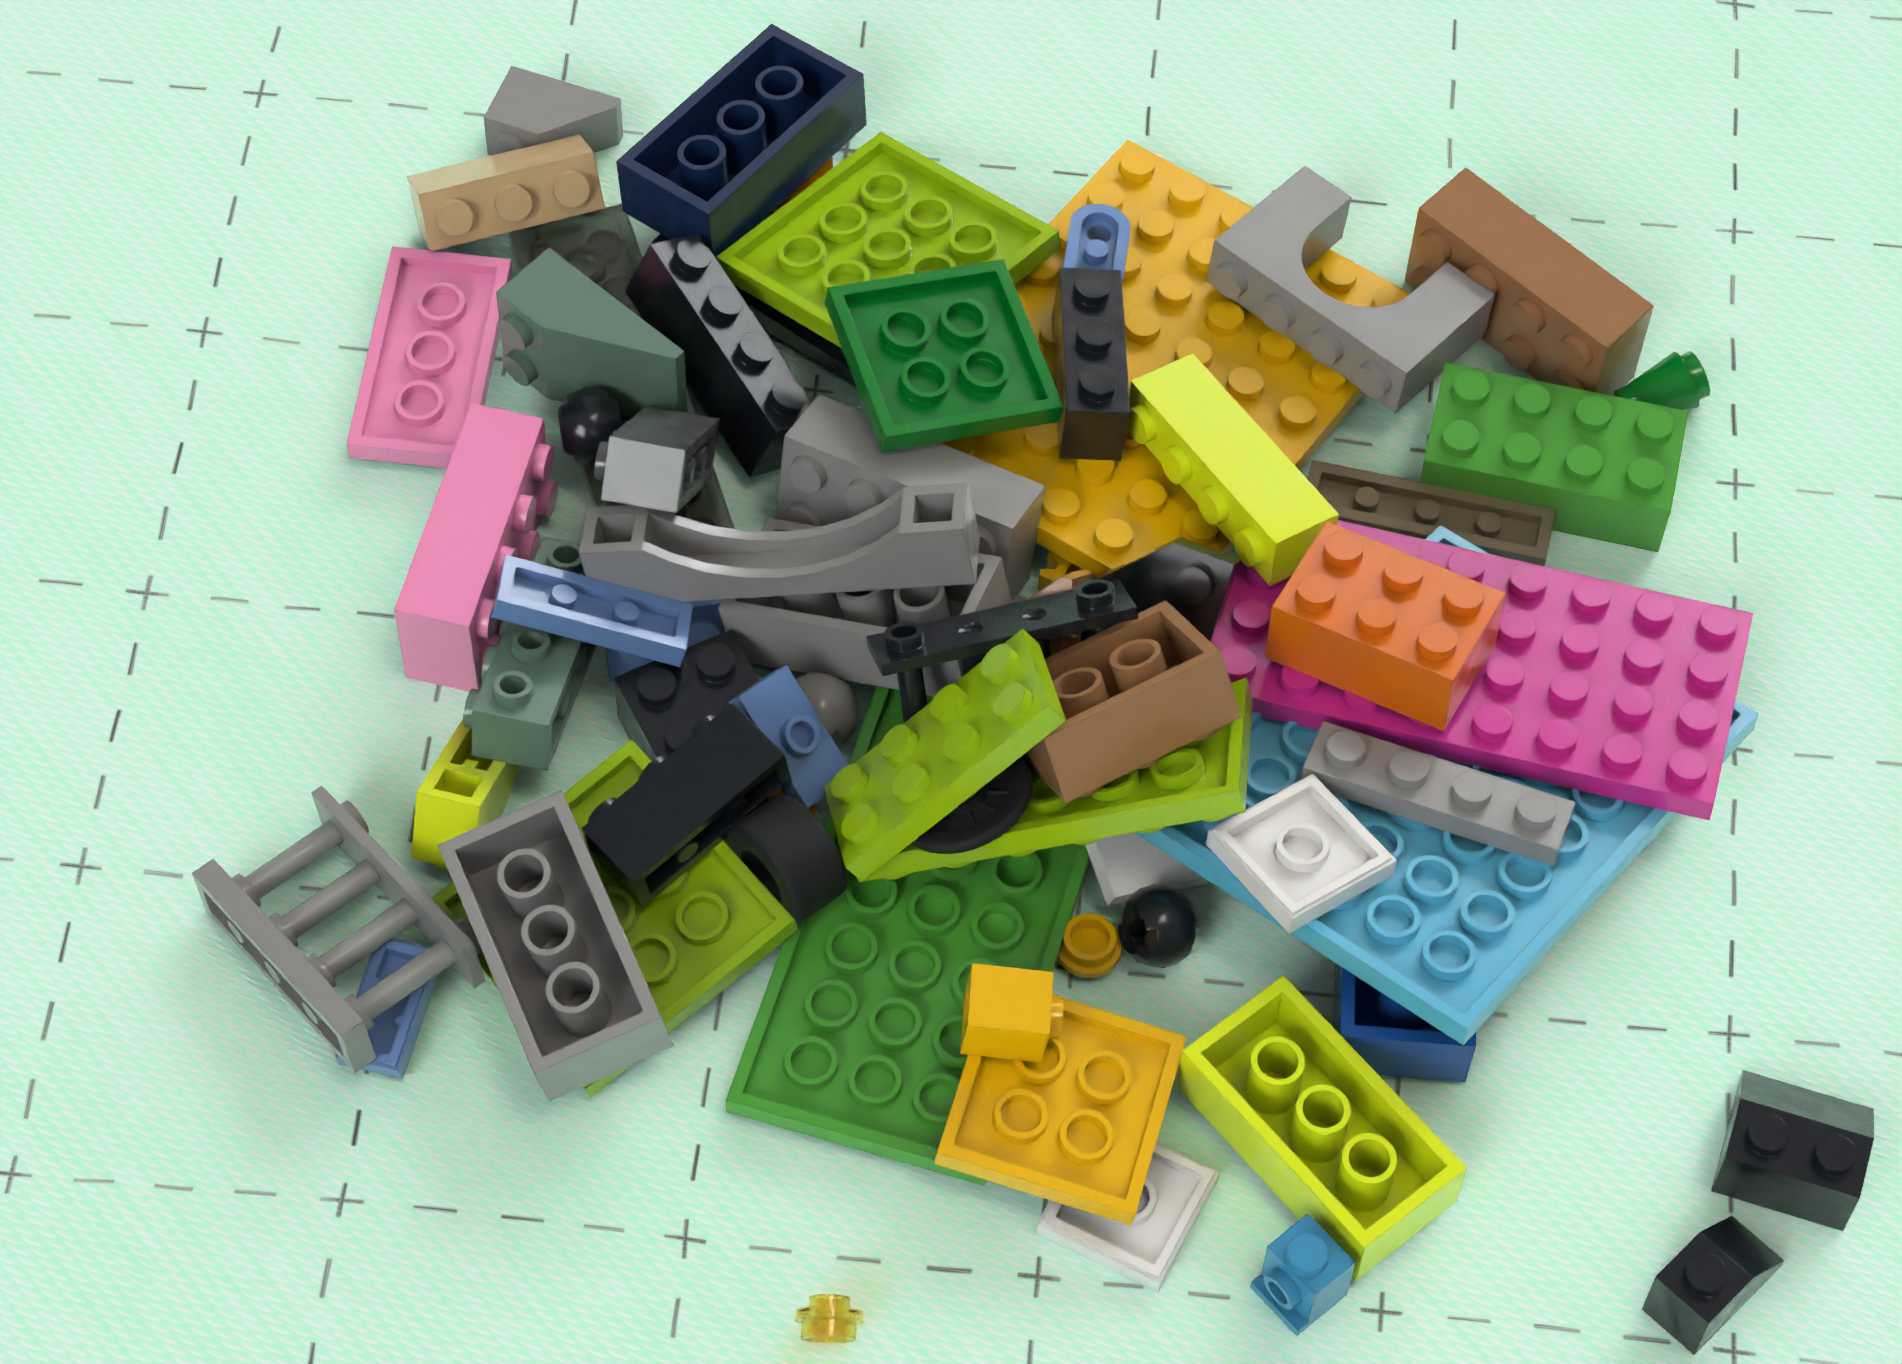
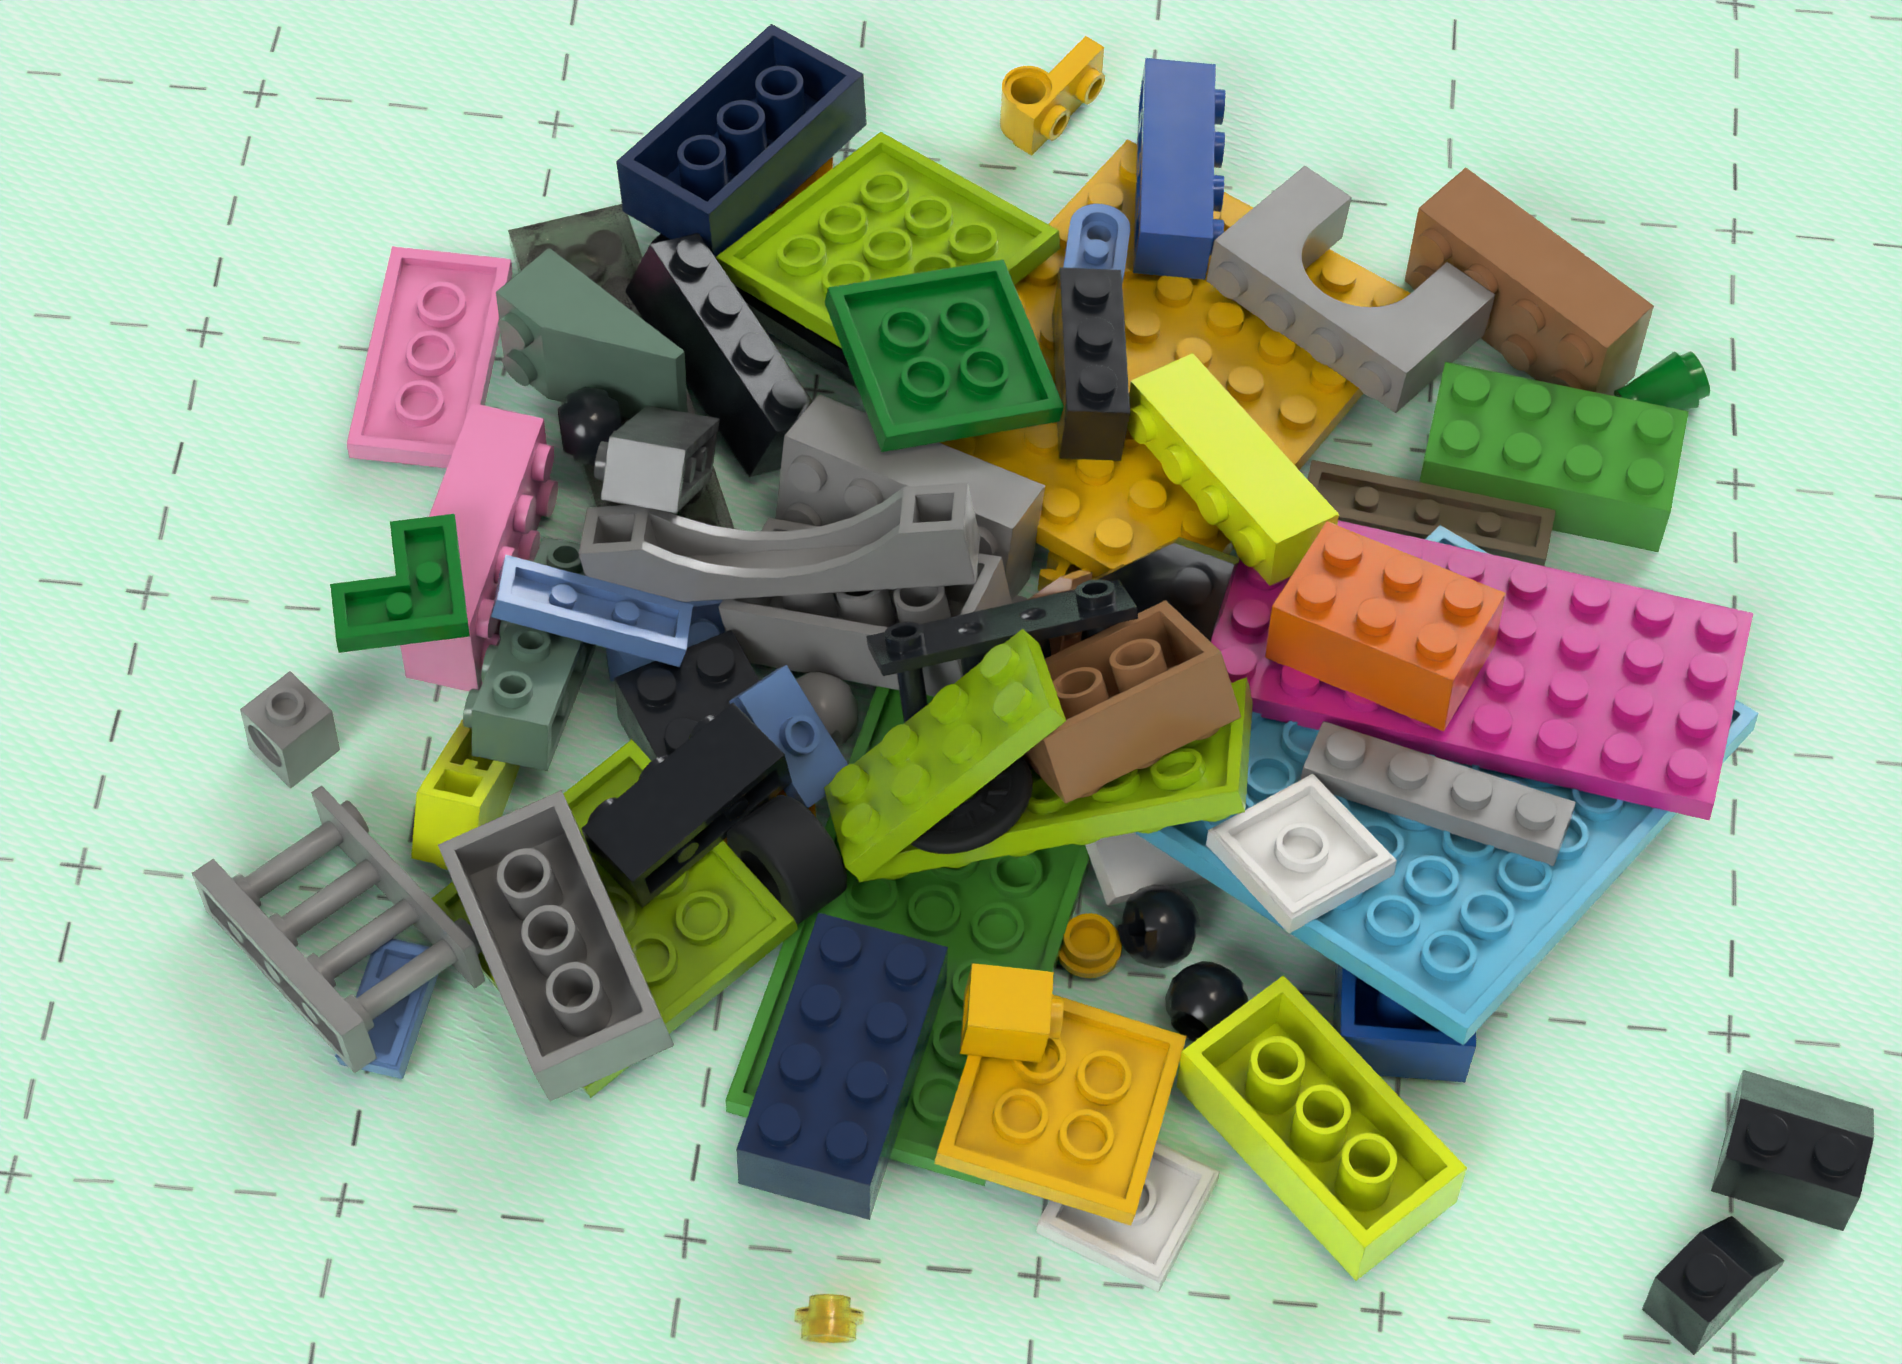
(290, 729): none -> light grey brick
(418, 603): none -> green plate
(506, 192): tan brick -> none
(544, 109): light grey slope -> none
(842, 1066): none -> dark blue brick
(1040, 103): none -> yellow plate
(1177, 168): none -> brick
(1202, 998): none -> black piece
(1303, 1274): dark azure brick -> none

